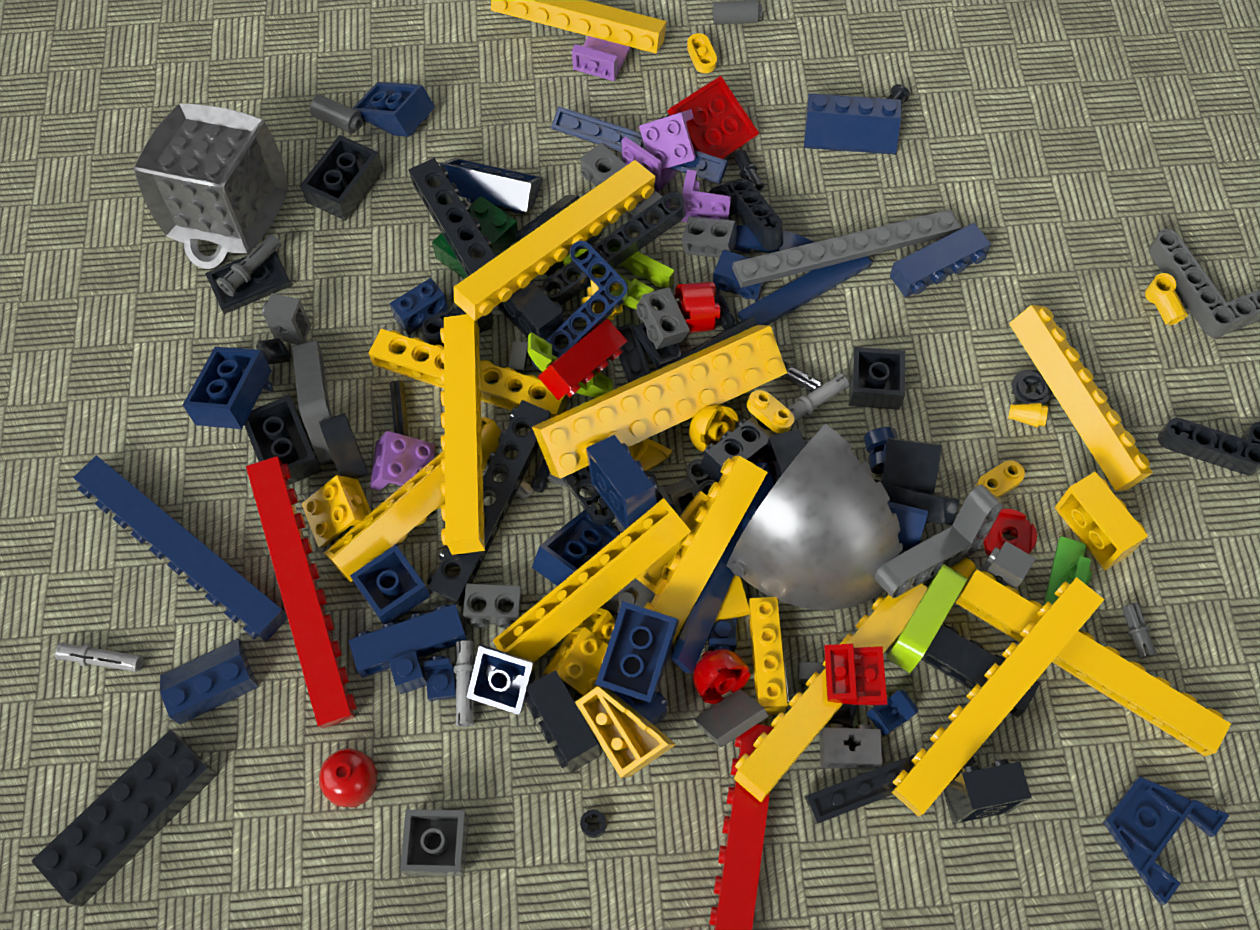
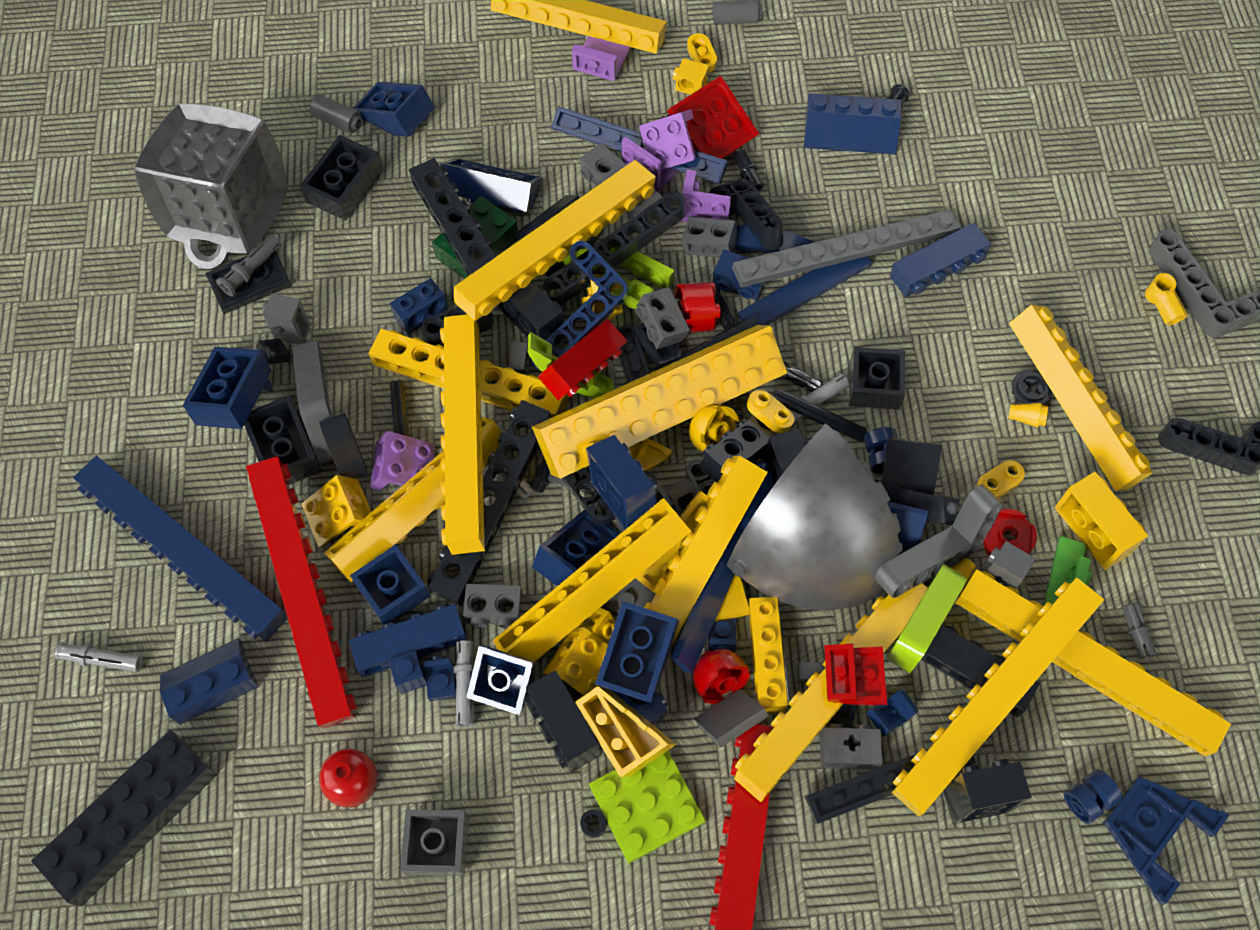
(647, 807): none -> lime plate
(690, 76): none -> yellow brick
(820, 414): none -> black axle
(1092, 796): none -> dark blue wheel

